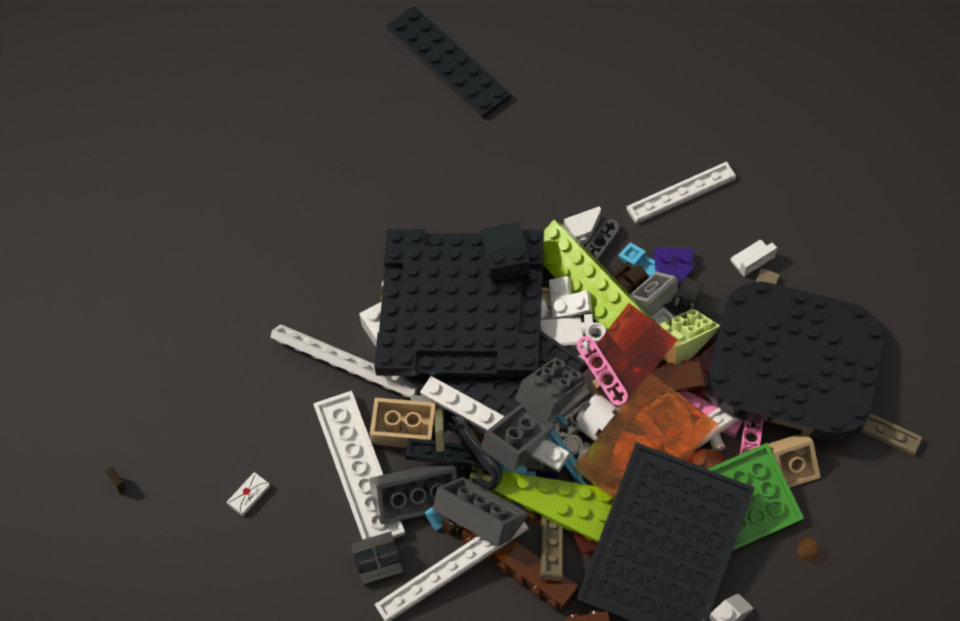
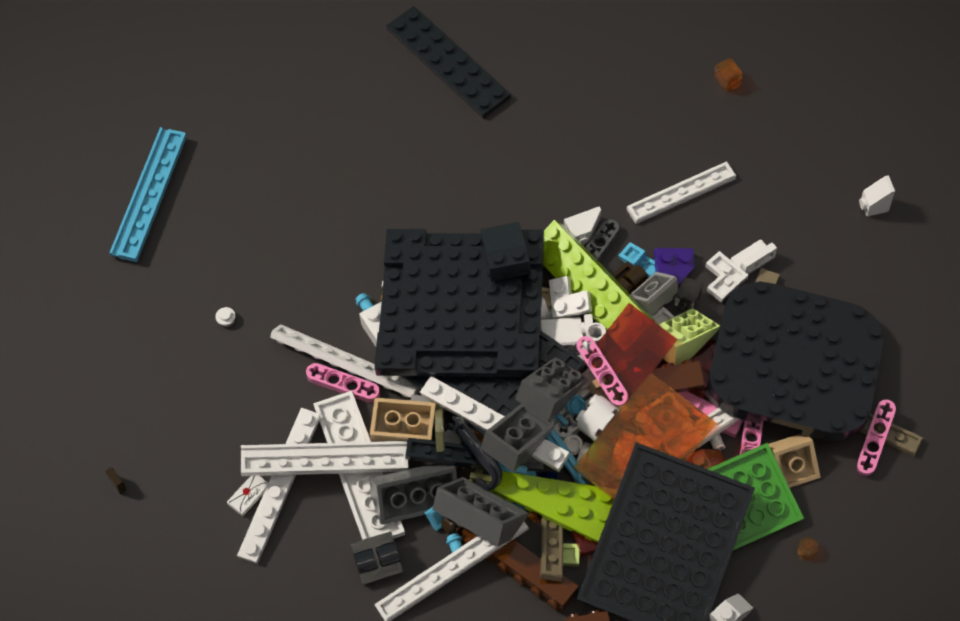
(148, 195): none -> medium azure plate
(225, 316): none -> white plate
(276, 493): none -> white plate
(323, 458): none -> white plate
(344, 380): none -> bright pink beam
(364, 301): none -> medium azure pin
(454, 541): none -> medium azure pin
(570, 555): none -> yellowish green tile
(576, 405): none -> medium azure plate
(728, 74): none -> clear orange brick
(728, 274): none -> white plate
(877, 197): none -> white slope
(878, 438): none -> bright pink beam

